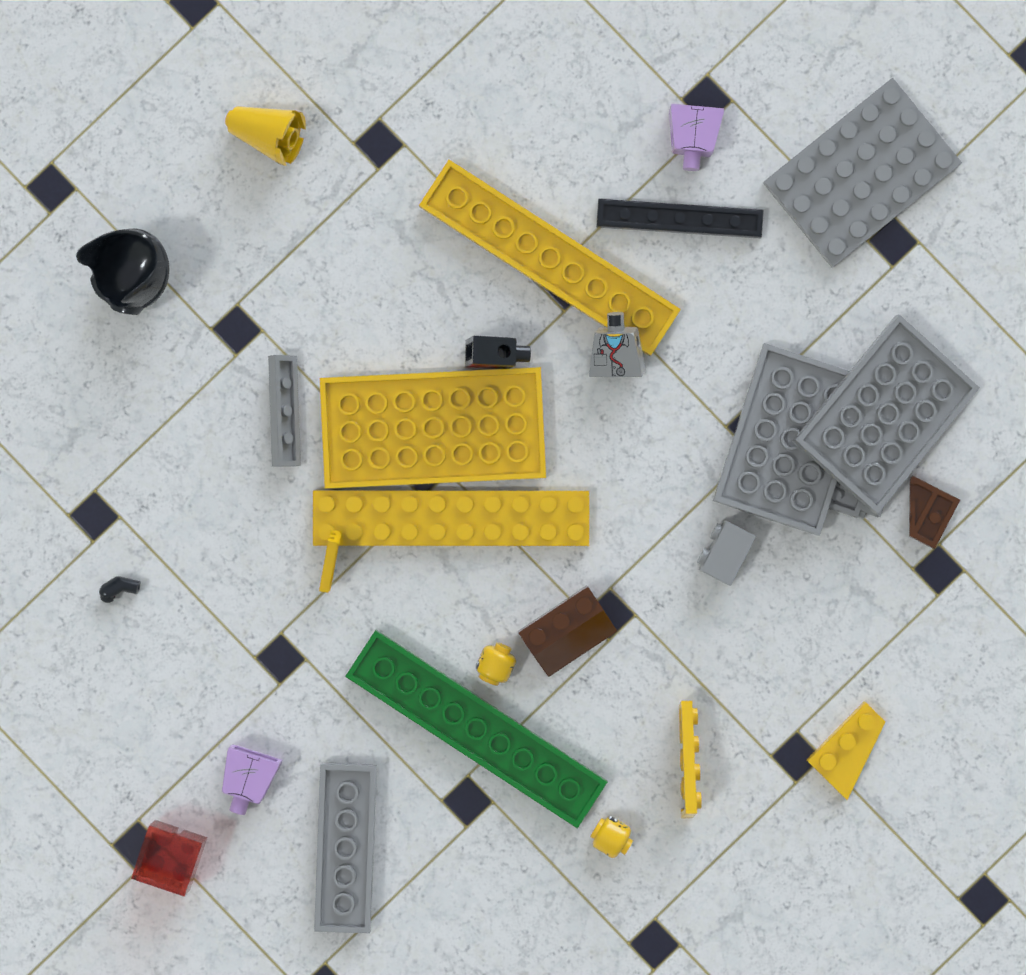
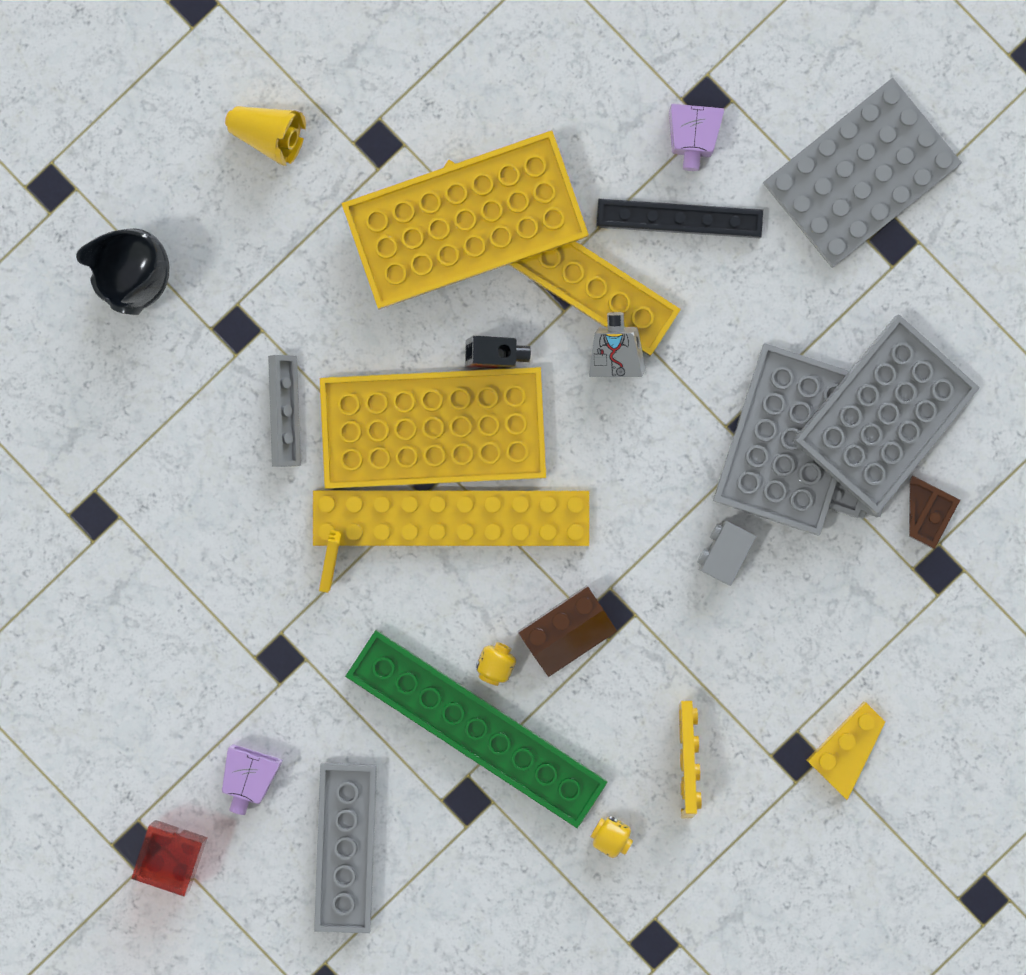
(115, 586): black arm -> none
(465, 219): none -> yellow plate

